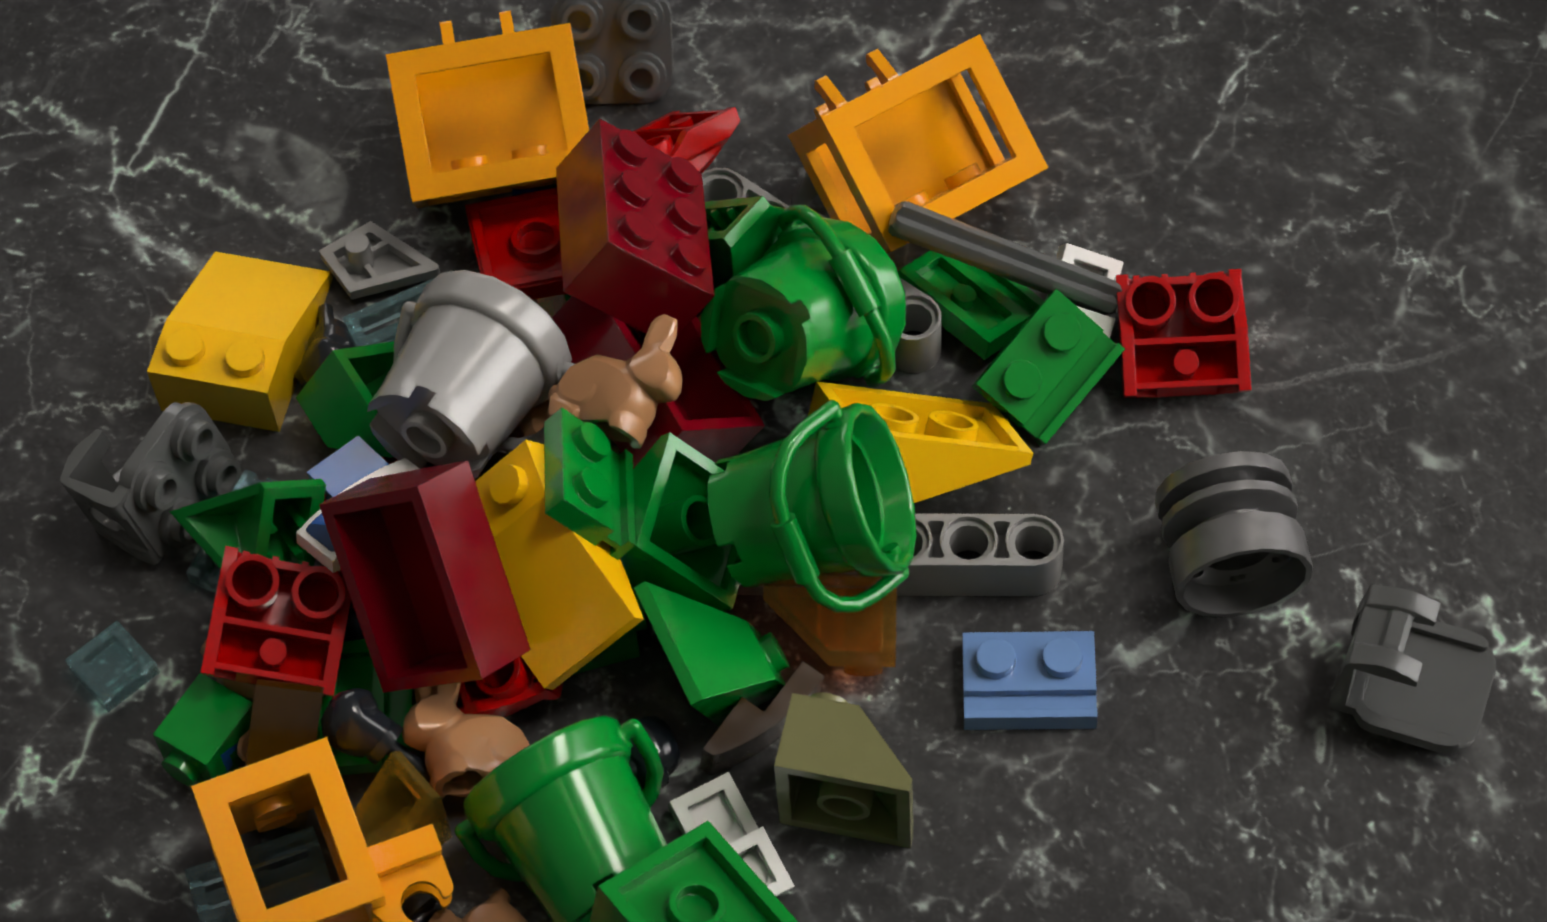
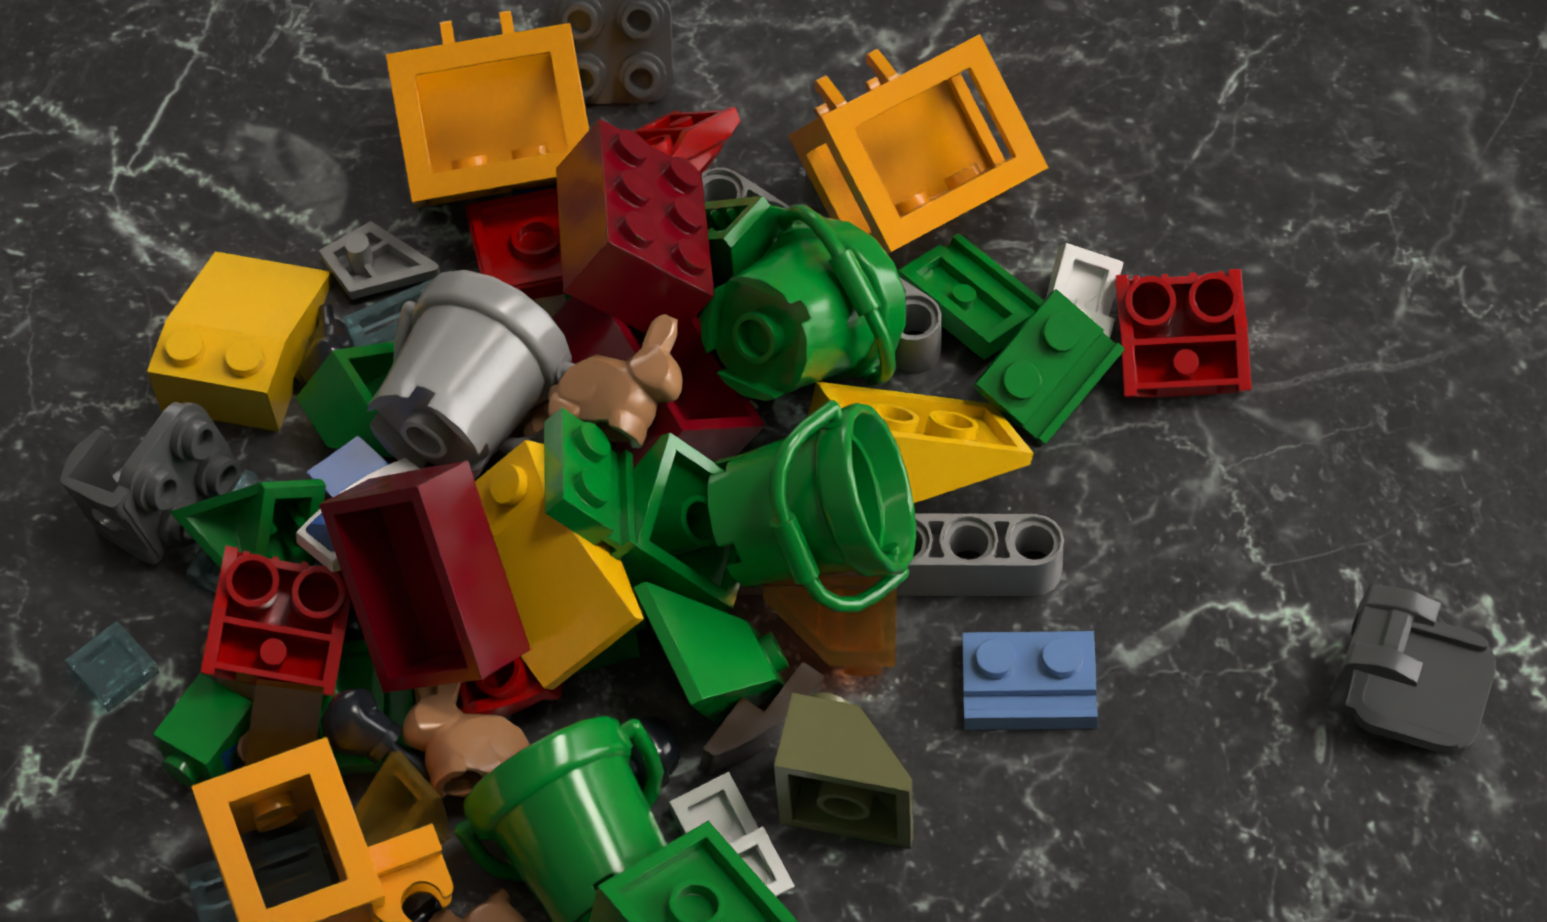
(1003, 257): dark grey axle -> none
(1233, 534): flat silver wheel -> none

